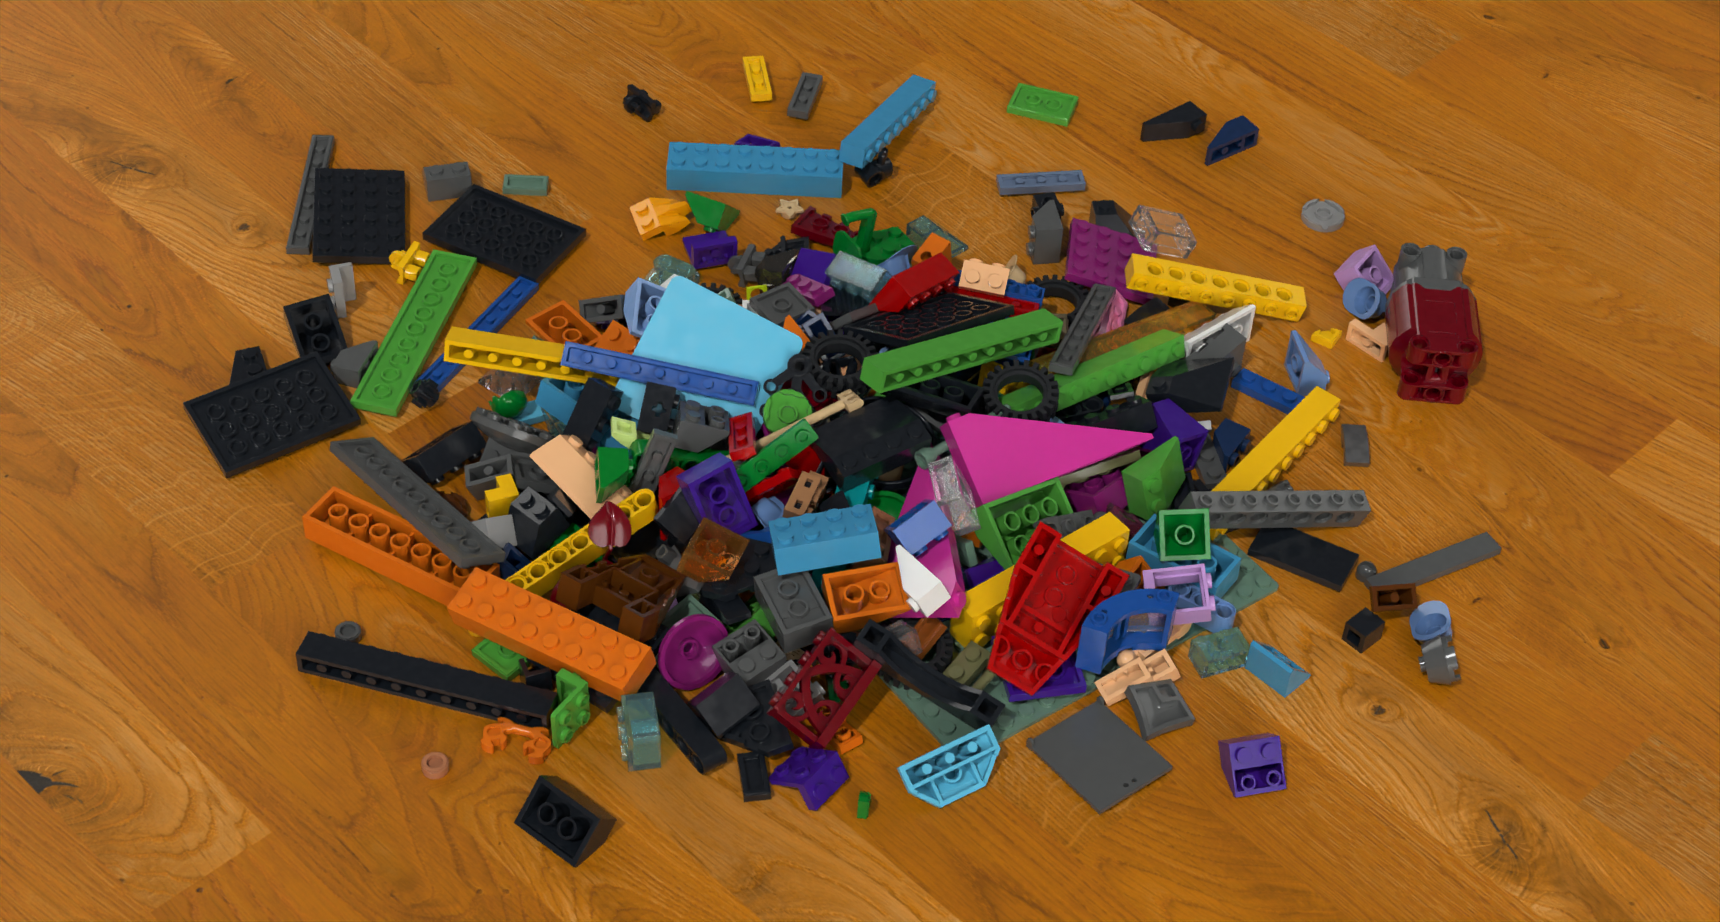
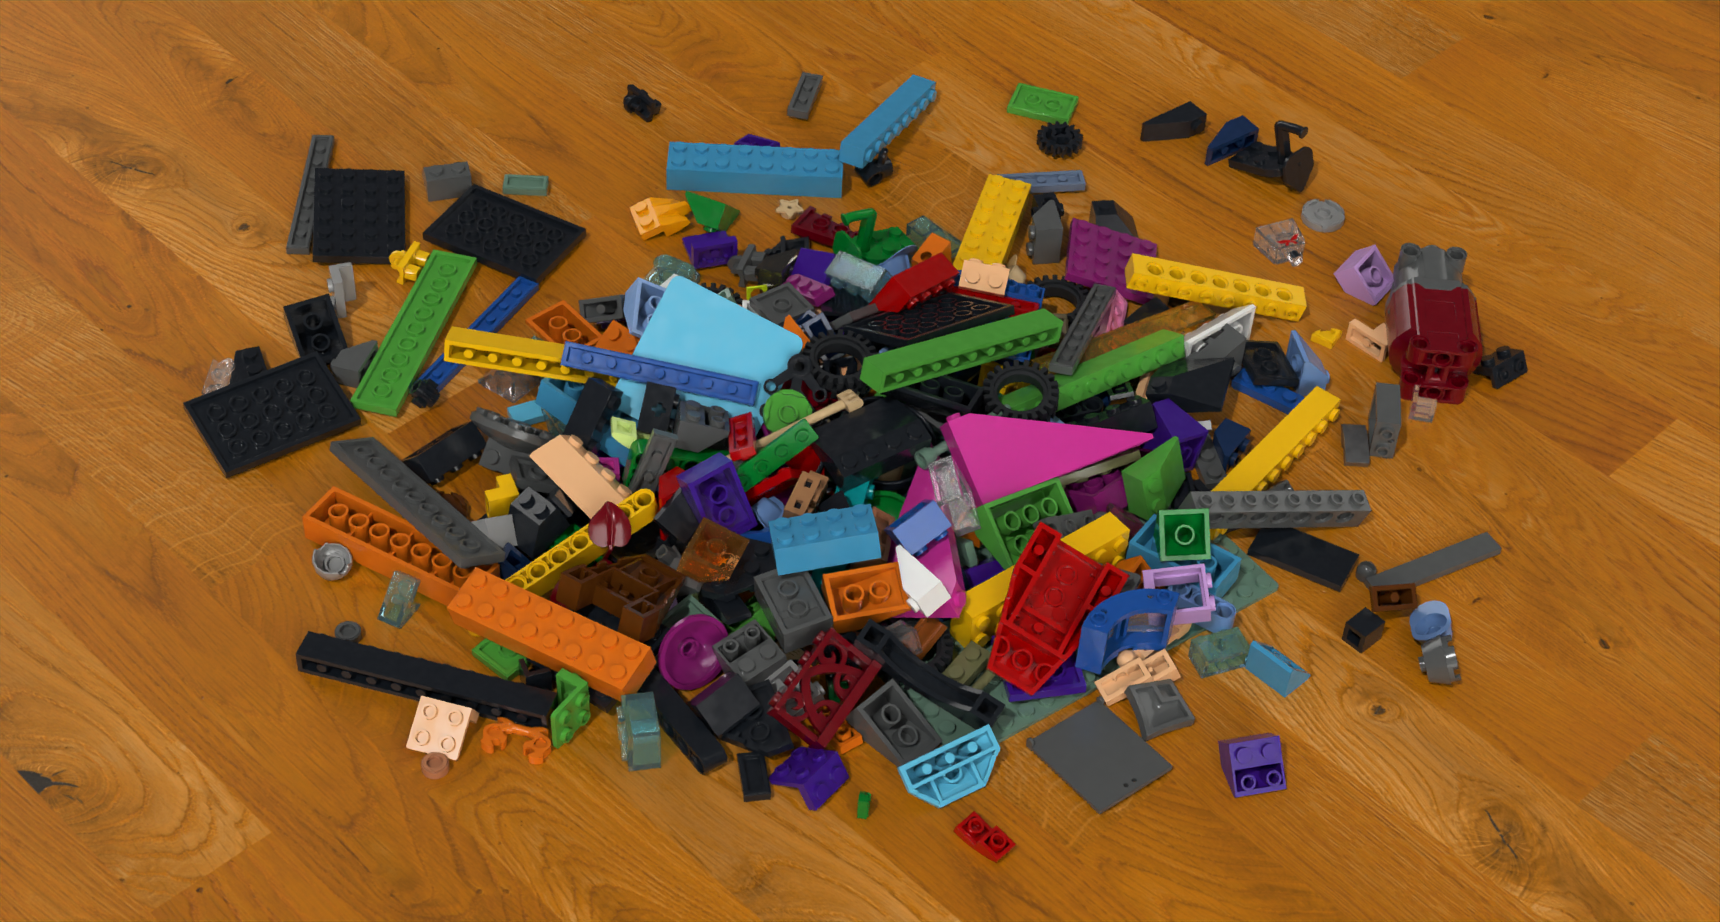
(218, 375): none -> clear hinge
(332, 561): none -> light grey hair
(399, 600): none -> clear light blue slope
(440, 727): none -> light nougat bracket
(482, 475): dark grey slope -> none
(509, 404): green hair -> none
(564, 820): black slope -> none
(611, 471): green slope -> none
(757, 78): yellow plate -> none
(893, 725): none -> dark grey slope
(982, 838): none -> red slope
(994, 221): none -> yellow brick
(1059, 139): none -> black gear
(1146, 226): clear window -> none
(1268, 364): none -> black tile
(1278, 159): none -> black plate
(1280, 242): none -> clear torso
(1364, 299): medium blue piece -> none
(1384, 420): none -> dark grey window
(1421, 407): none -> clear panel
(1502, 366): none -> black bracket

